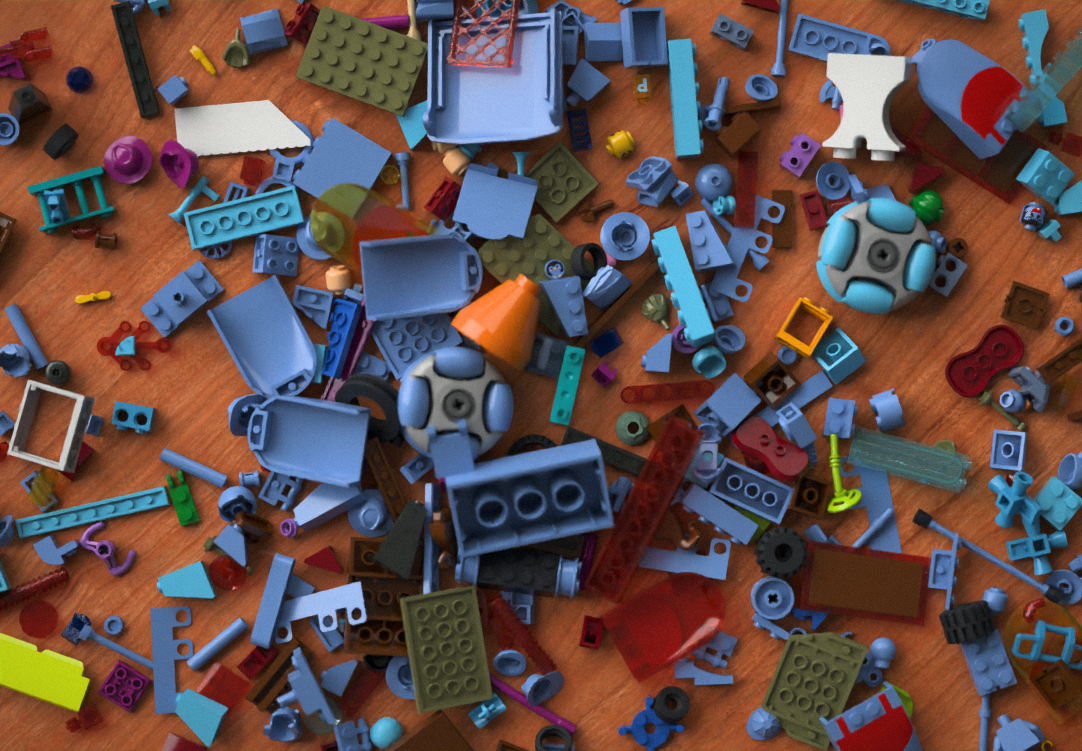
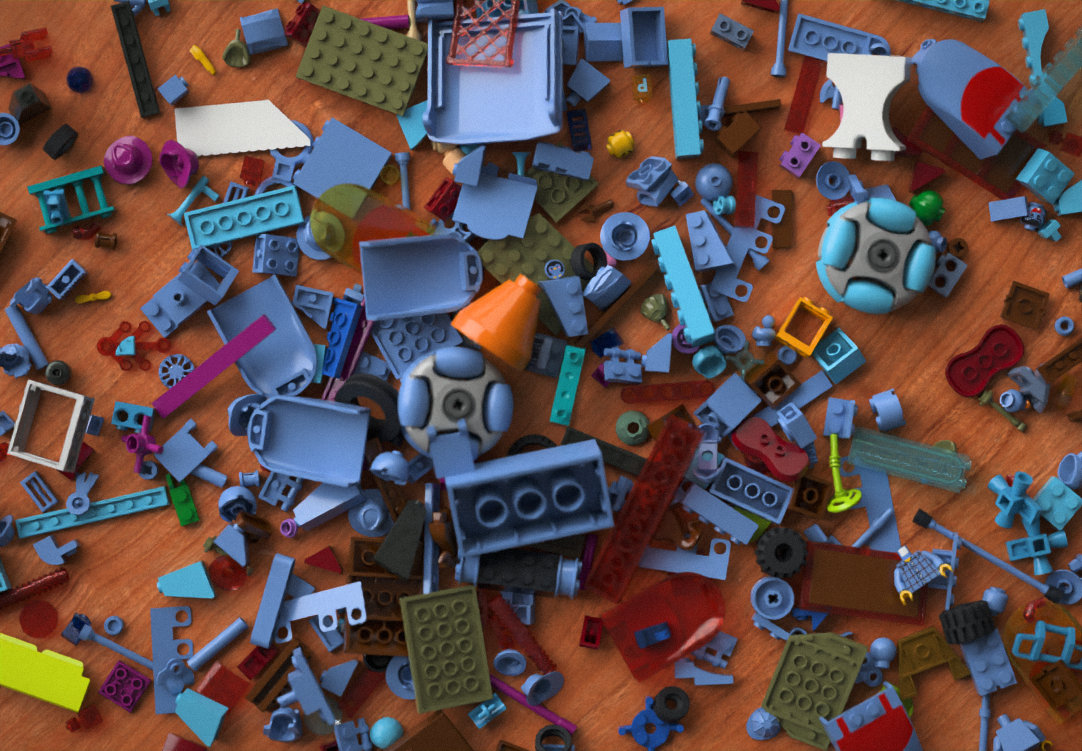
(32, 296): none -> medium blue helmet
(43, 486): clear yellow slope -> none
(67, 279): none -> medium blue brick
(78, 502): none -> medium blue piece
(106, 550): medium lavender piece -> none
(142, 444): none -> magenta bar
(152, 470): none -> medium blue wheel
(175, 679): none -> medium blue plate
(176, 371): none -> medium blue wheel
(183, 452): none -> medium blue flag
(214, 366): none -> magenta tile
(217, 265): none -> medium blue window
(338, 279): light nougat head -> none
(391, 467): none -> medium blue cylinder
(470, 167): none -> medium blue slope
(563, 161): none -> medium blue wedge
(625, 371): none -> medium blue plate
(652, 634): none -> dark blue leg
(746, 355): none -> clear light blue brick
(761, 88): medium blue piece -> none
(765, 335): none -> medium blue animal
(803, 95): none -> clear red plate
(813, 210): dark red plate -> none
(916, 570): none -> medium blue torso
(921, 652): none -> pearl gold wing
(1008, 208): none -> medium blue tile
(1008, 450): medium blue slope -> none

